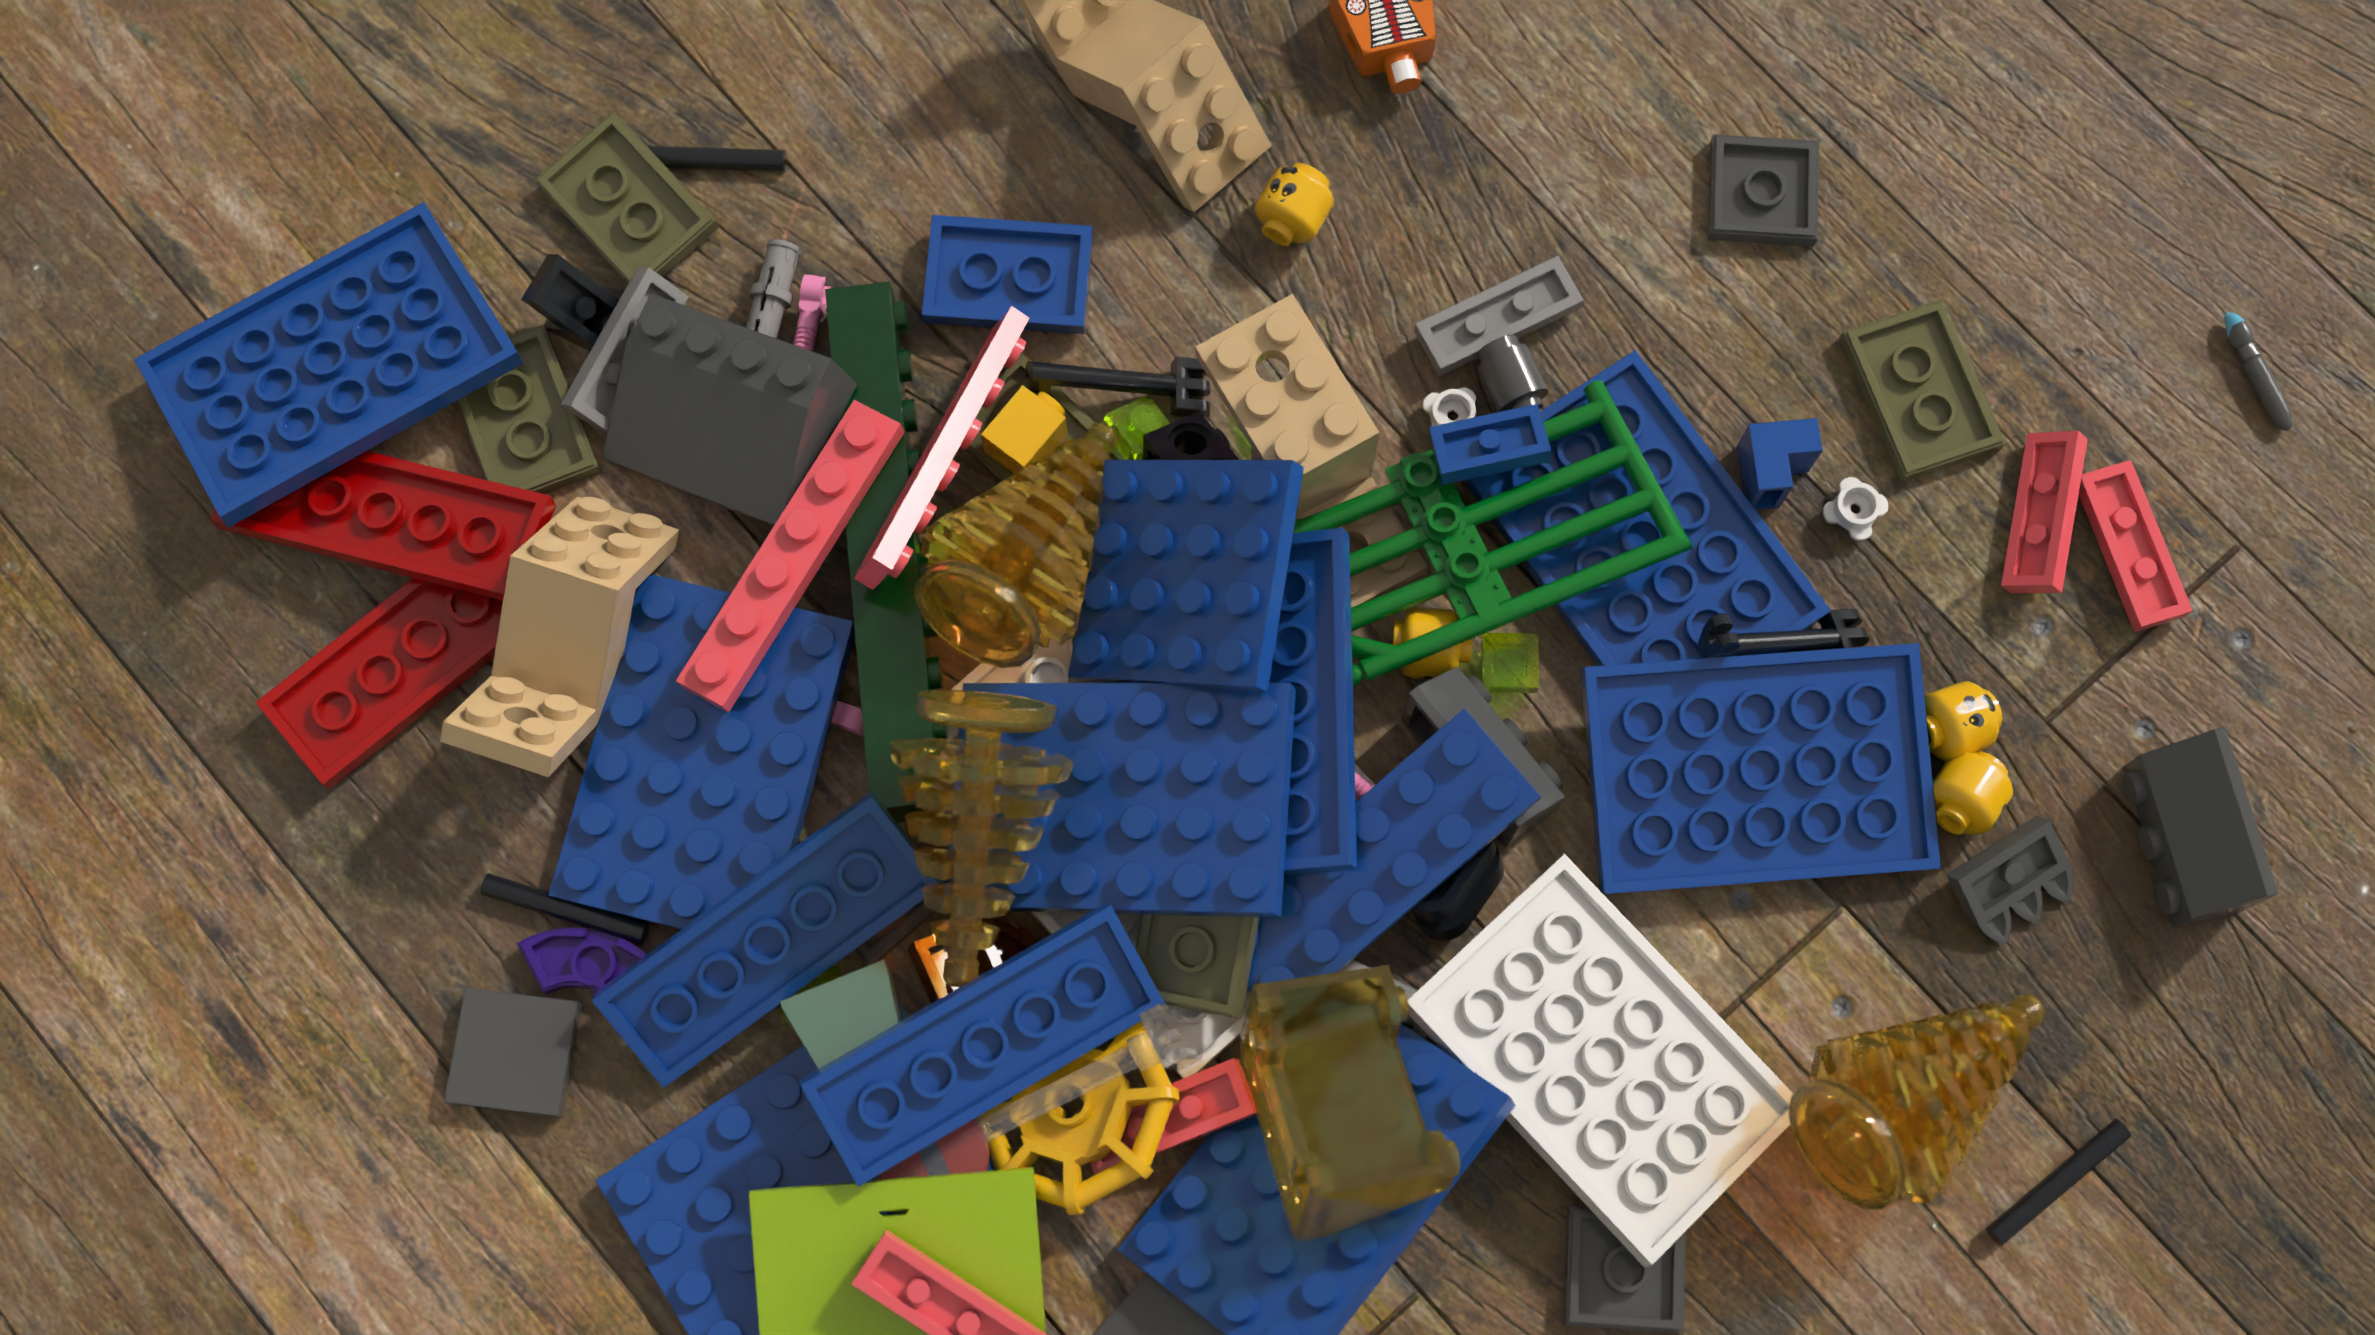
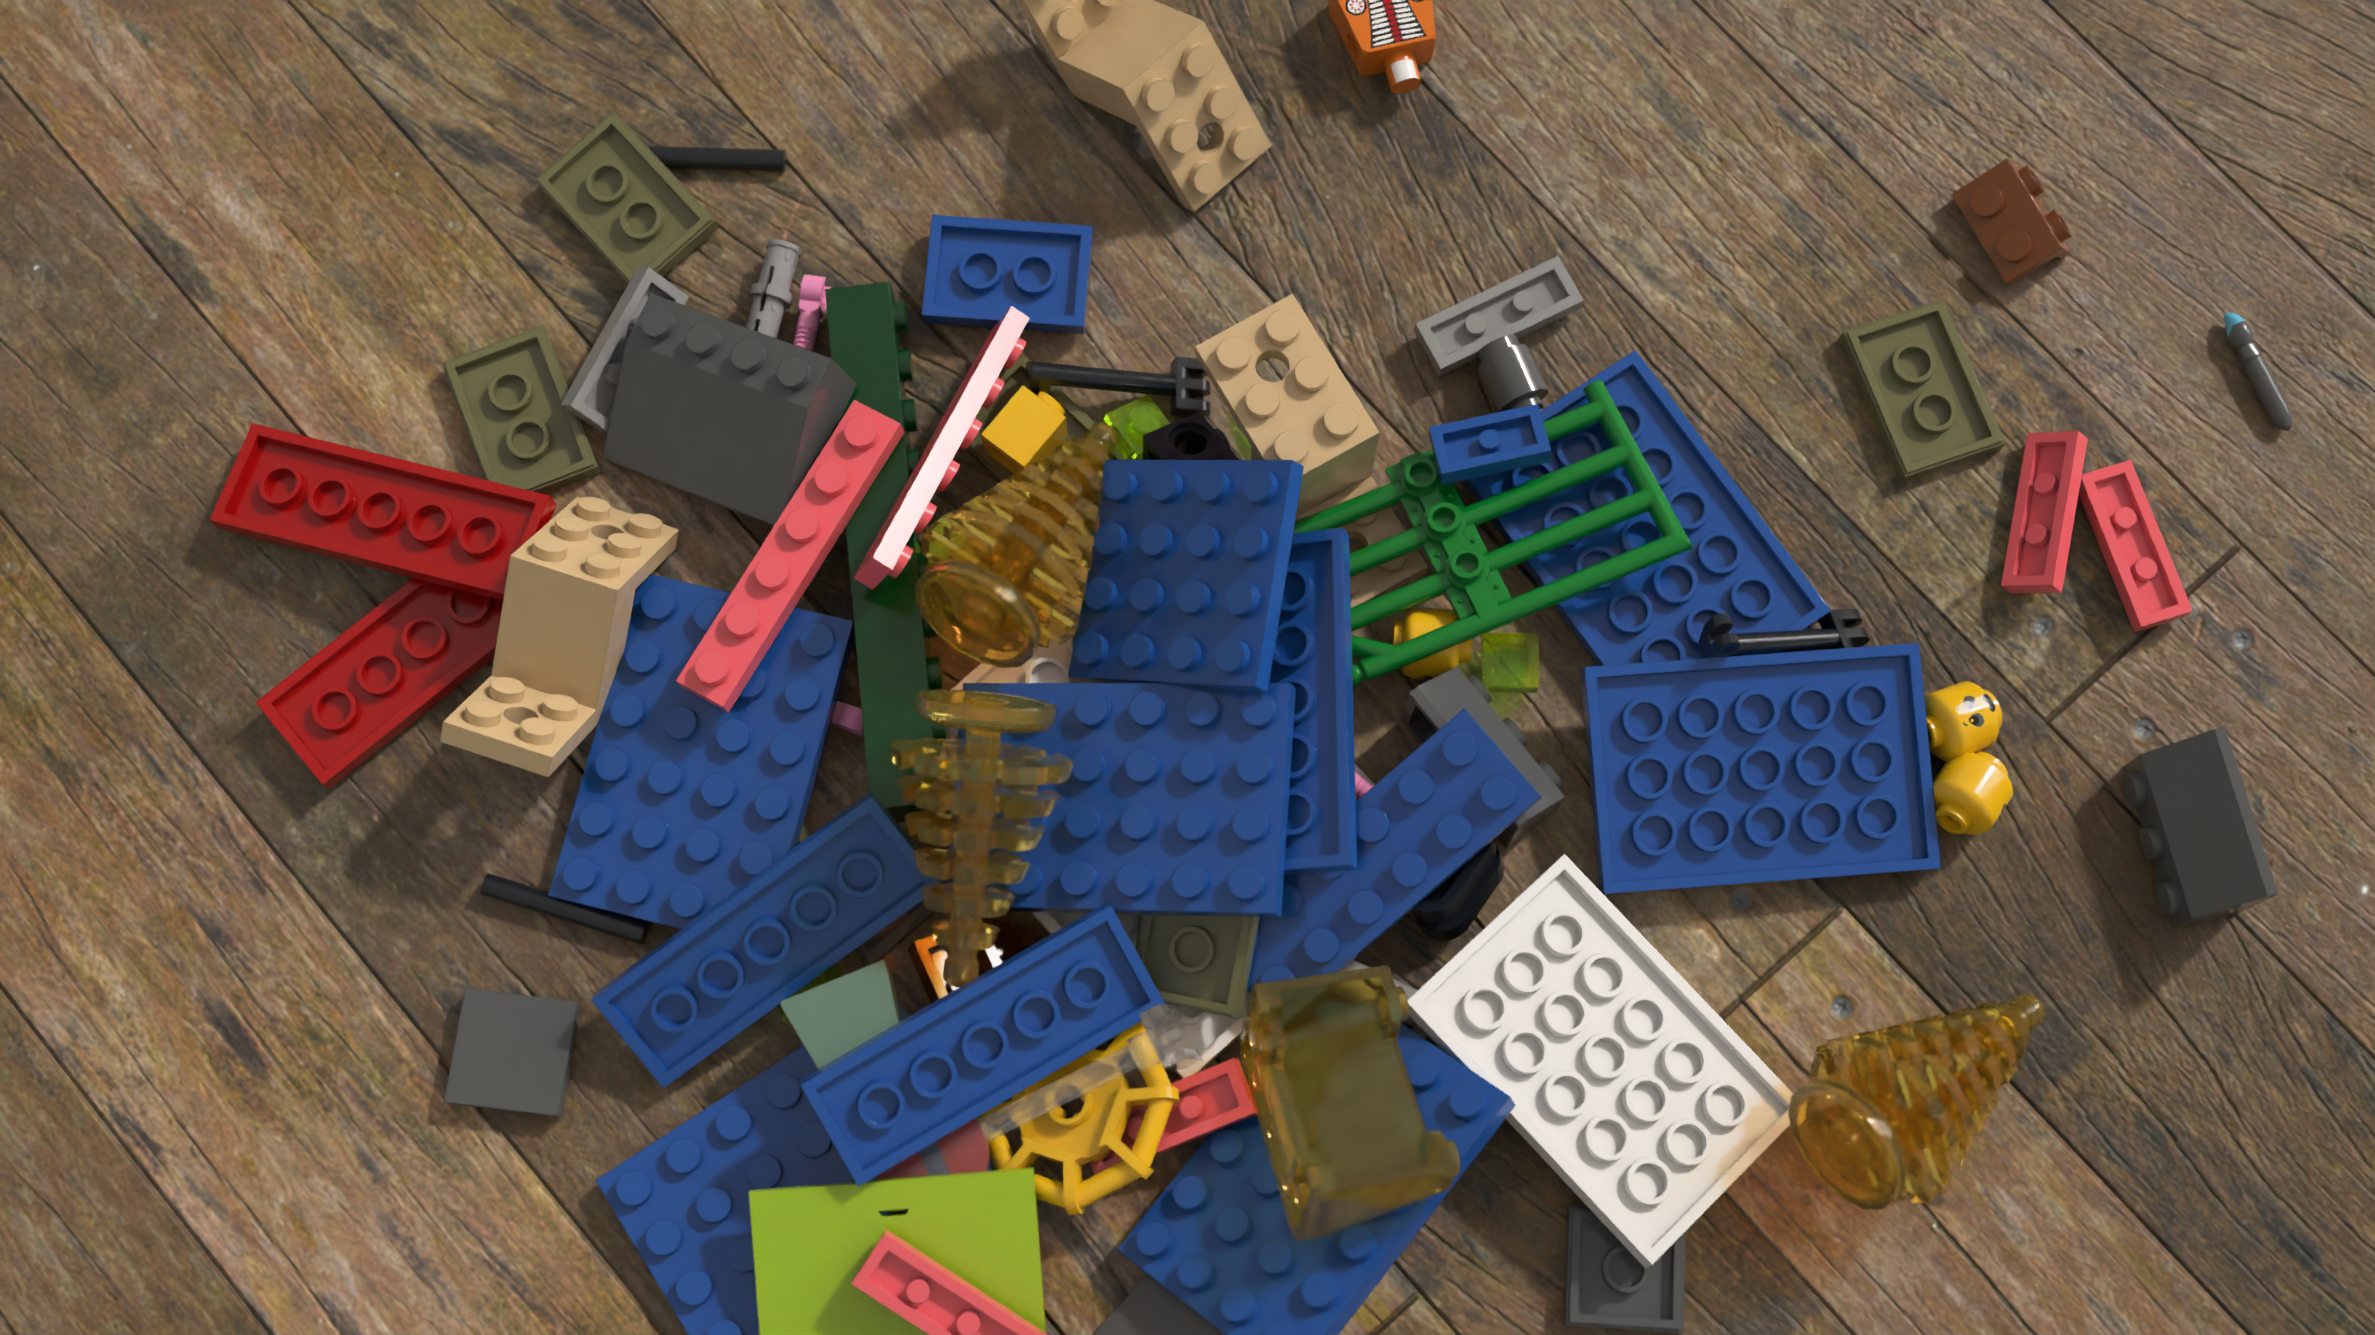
(326, 363): blue plate -> none
(570, 301): black slope -> none
(577, 958): dark purple tile -> none
(1294, 204): yellow head -> none
(1452, 400): white plate -> none
(1763, 190): dark grey tile -> none
(1771, 454): blue piece -> none
(1860, 494): white plate -> none
(2011, 877): dark grey plate -> none
(2012, 220): none -> dark orange bracket
(2058, 1182): black bar -> none

